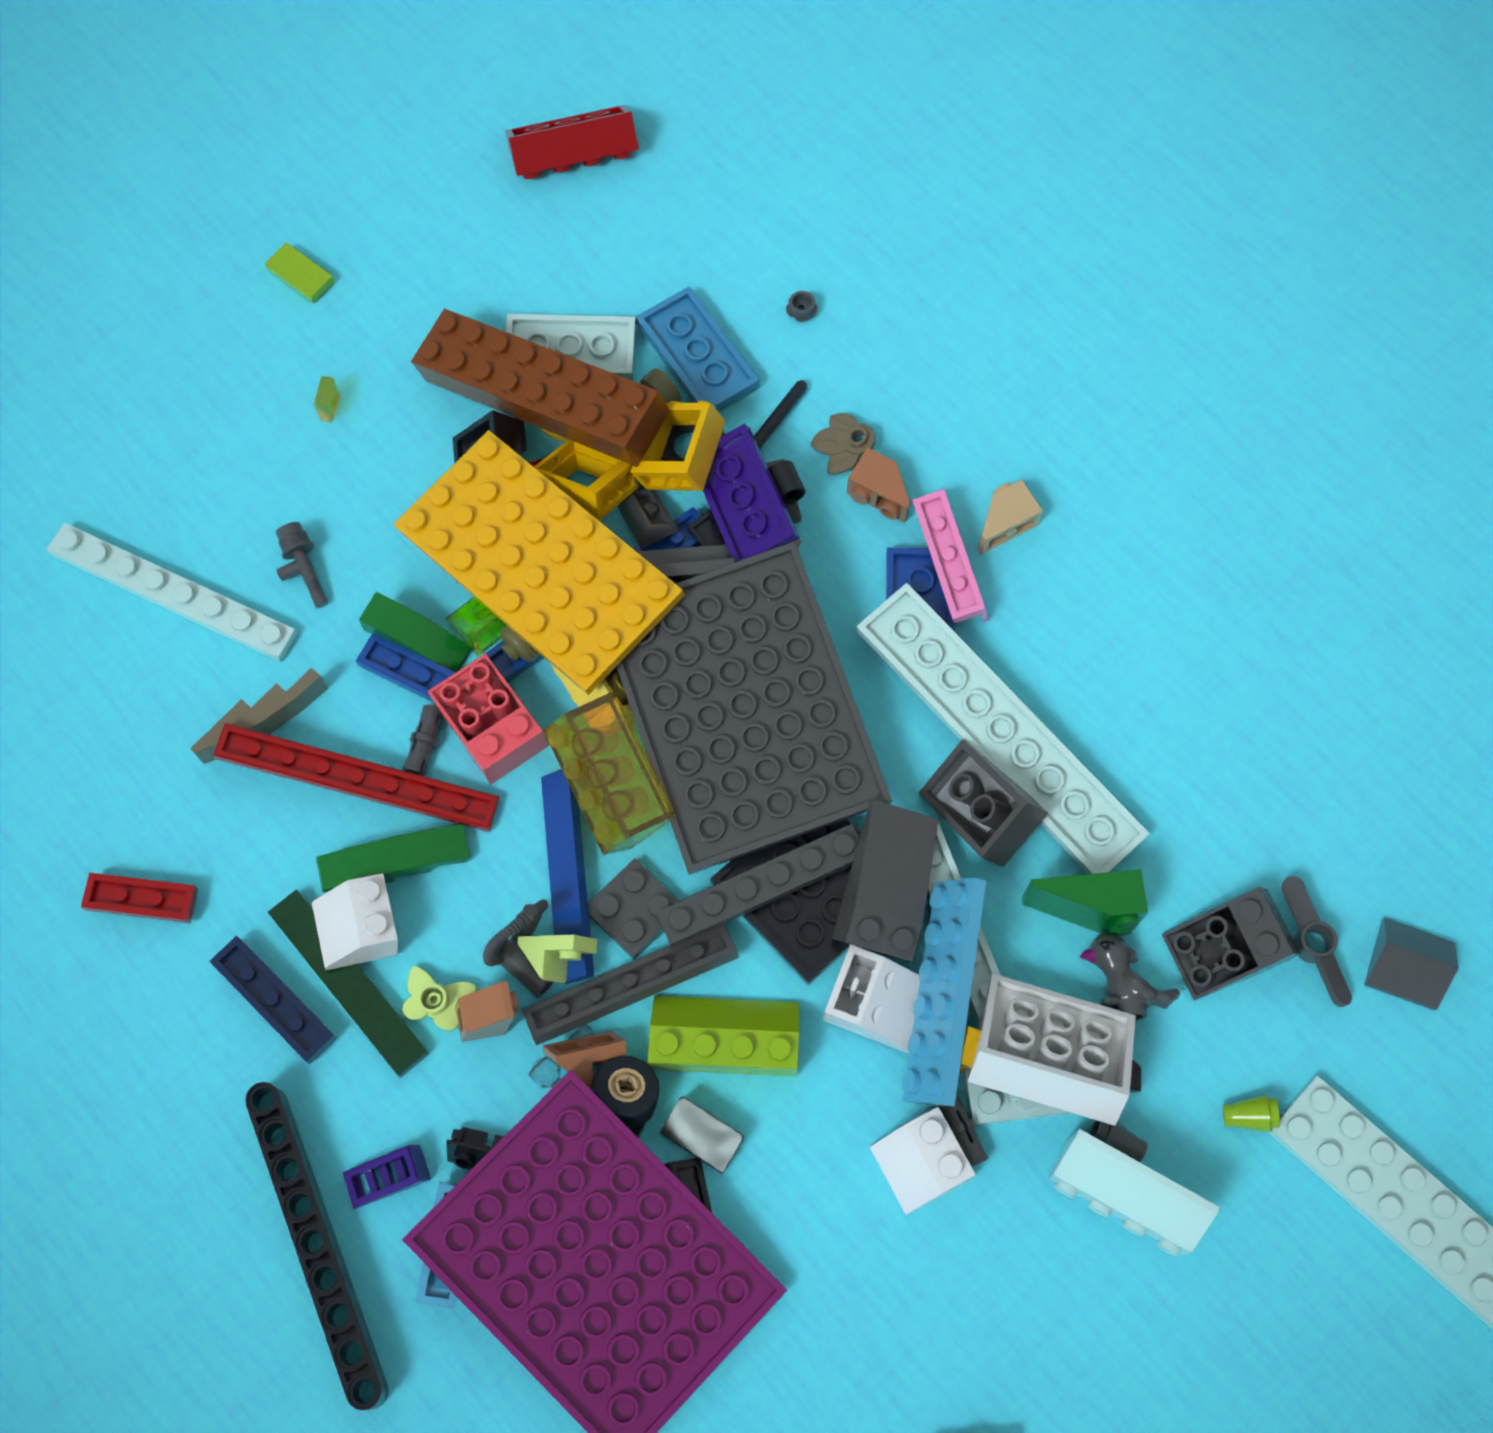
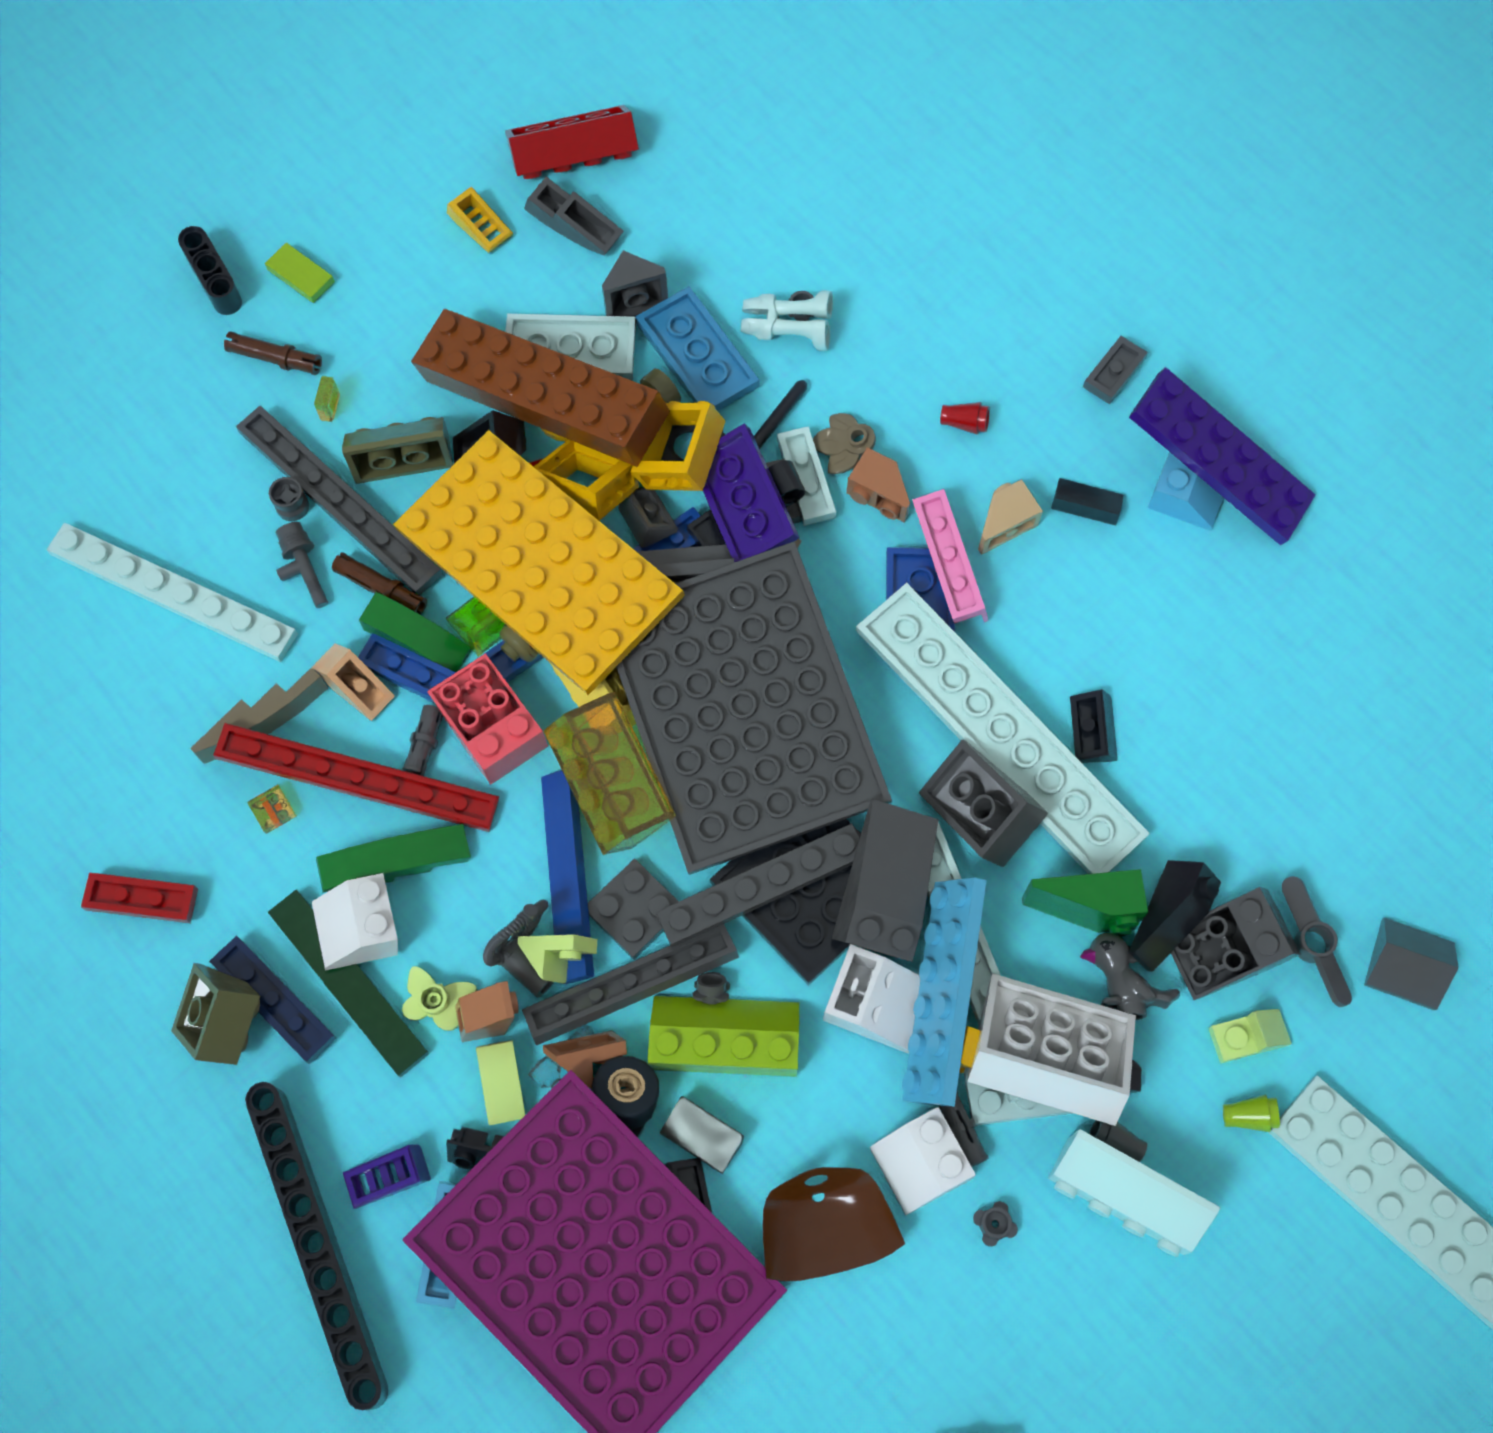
(210, 270): none -> black beam
(215, 1015): none -> olive slope
(272, 809): none -> clear yellow tile
(285, 356): none -> reddish brown pin
(288, 499): none -> dark grey wheel
(339, 501): none -> dark grey plate
(353, 681): none -> light nougat slope
(375, 582): none -> reddish brown pin
(398, 450): none -> olive slope
(472, 198): none -> yellow slope
(500, 1082): none -> yellowish green slope
(572, 217): none -> dark grey slope
(633, 286): none -> dark grey slope
(711, 988): none -> dark grey plate
(765, 329): none -> light aqua piece
(800, 449): none -> light aqua plate
(826, 1236): none -> reddish brown piece
(967, 417): none -> red cone
(984, 1221): none -> dark grey plate
(1087, 501): none -> black slope
(1093, 727): none -> black slope
(1115, 369): none -> dark grey plate
(1175, 909): none -> black slope
(1185, 495): none -> medium azure slope
(1222, 456): none -> dark purple plate
(1249, 1035): none -> yellowish green slope

